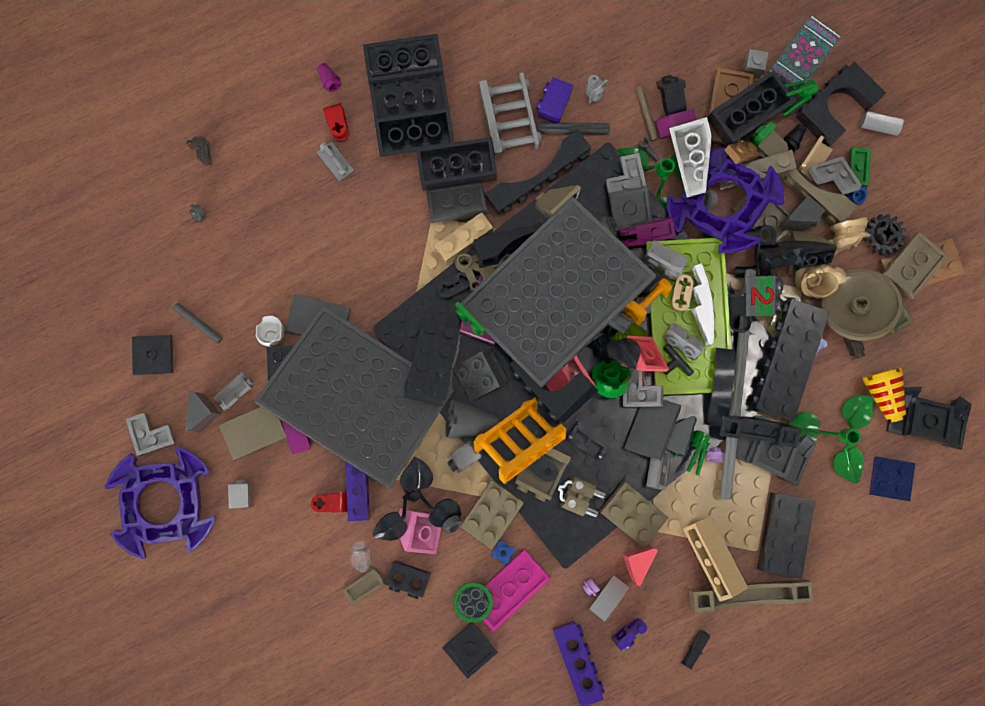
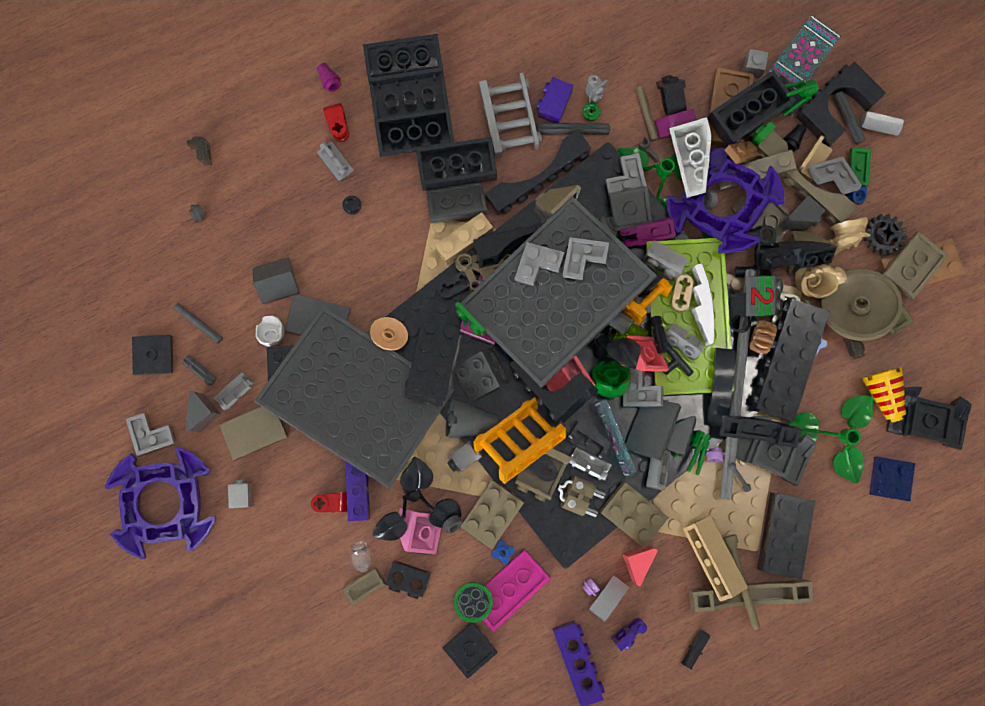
(199, 370): none -> dark grey axle
(275, 280): none -> dark grey slope
(297, 441): magenta slope -> none
(351, 205): none -> black plate
(393, 329): none -> light nougat dish
(537, 257): none -> light grey plate
(581, 251): none -> light grey plate
(590, 463): none -> light grey hinge
(596, 111): none -> green plate
(616, 438): none -> clear light blue tile
(659, 334): none -> black axle
(731, 543): none -> dark tan piece
(732, 466): none -> dark grey hinge
(763, 337): none -> medium nougat gear
(849, 117): none -> dark grey axle

